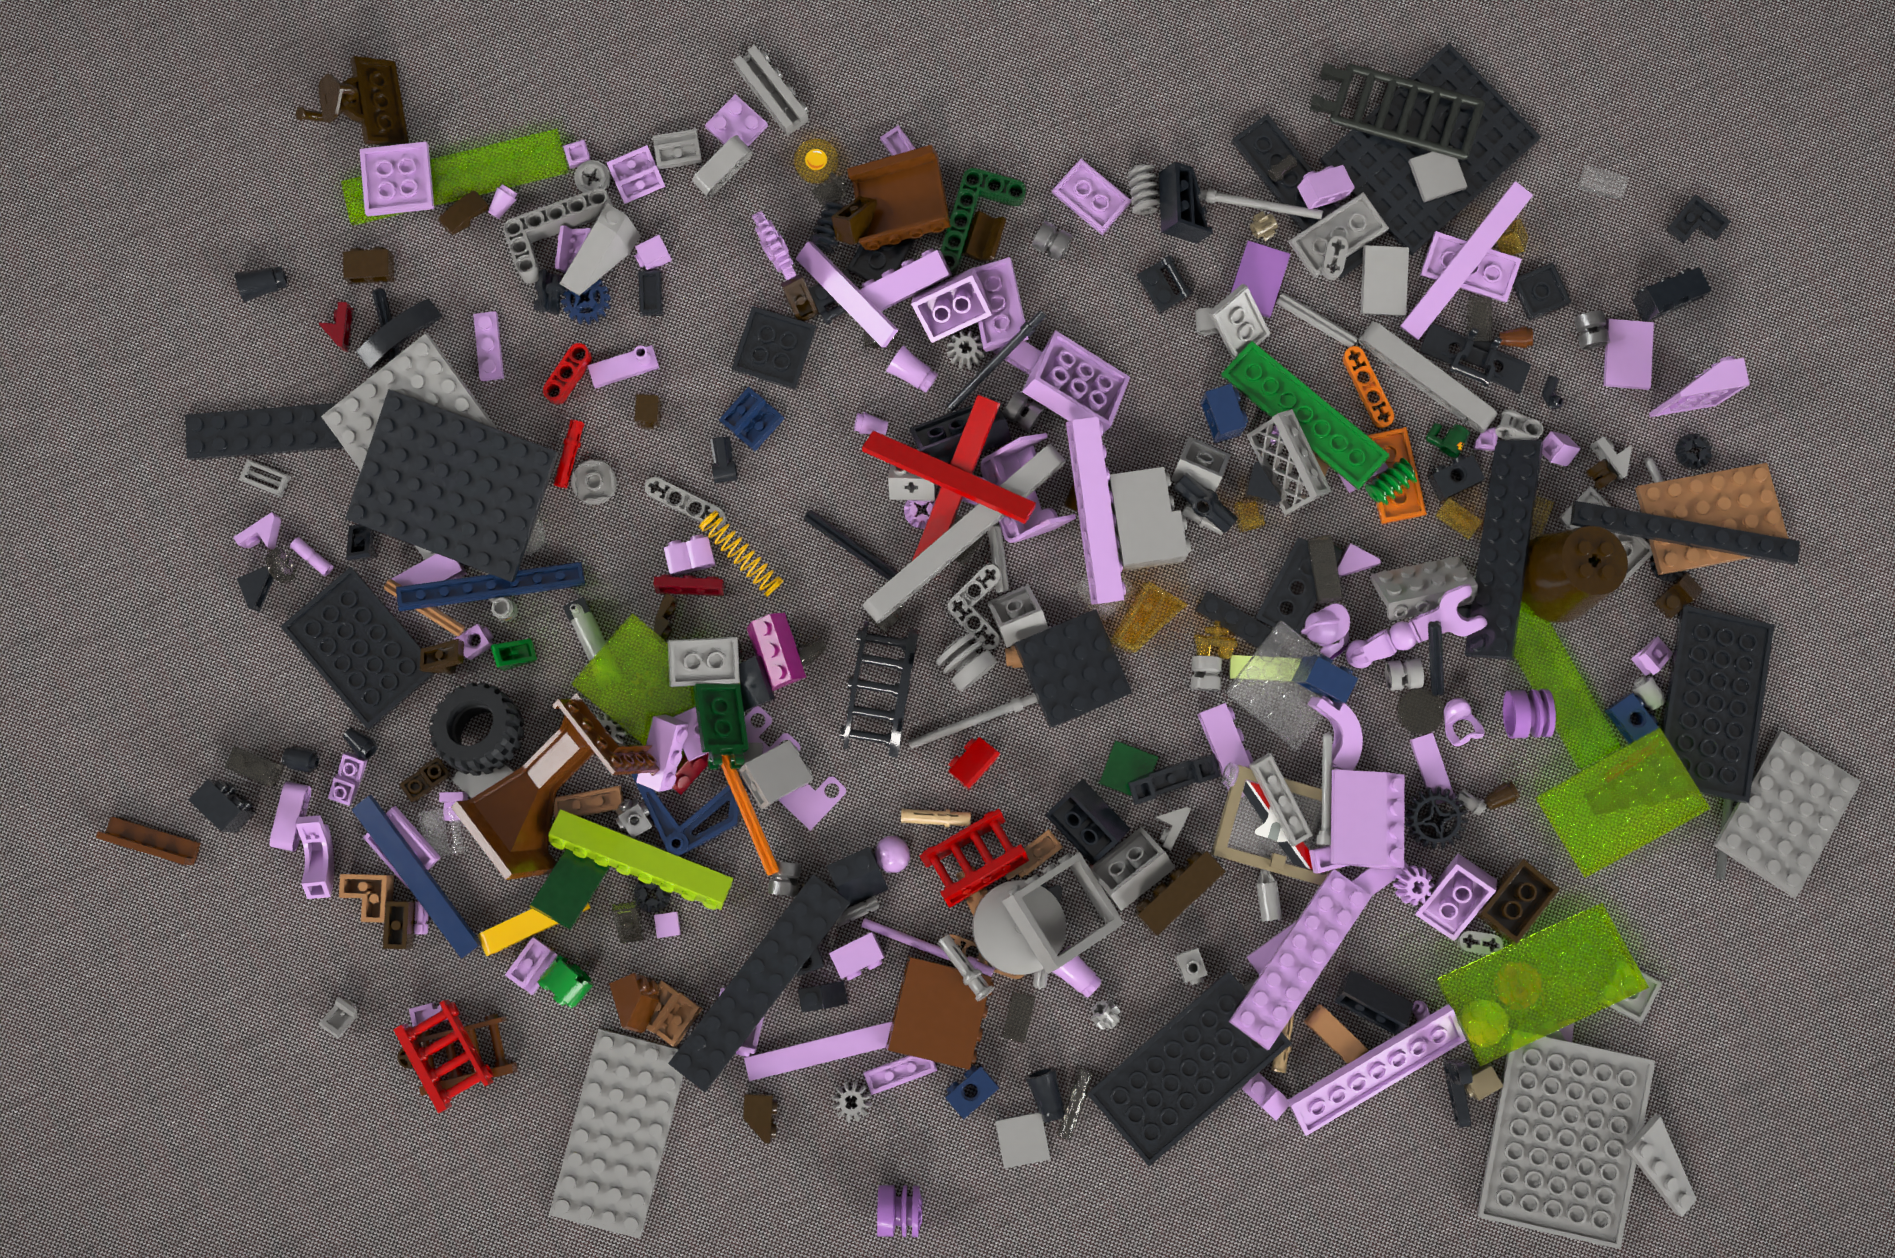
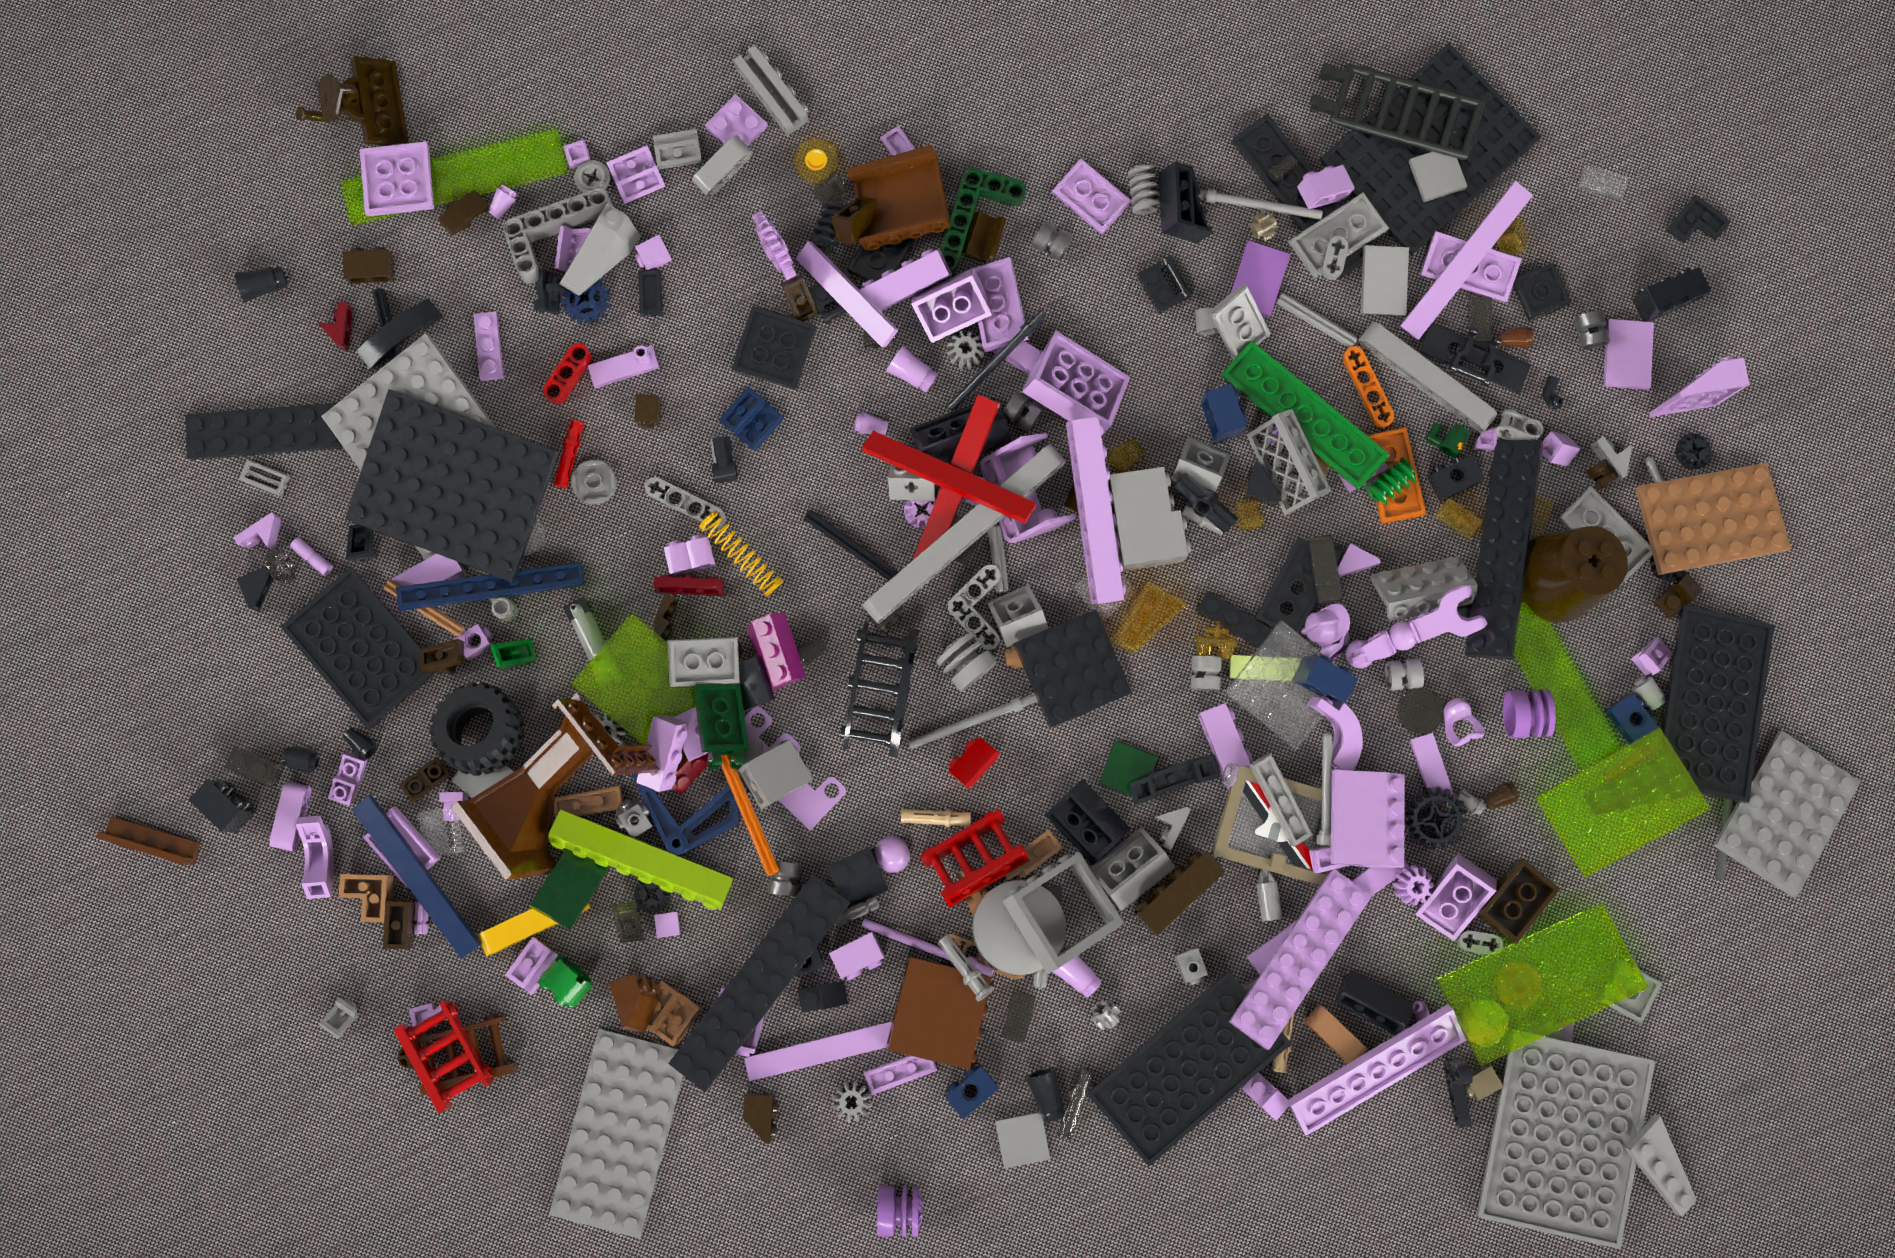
(1126, 455): none -> clear yellow slope
(1436, 658): black axle -> none
(1686, 533): black plate -> none

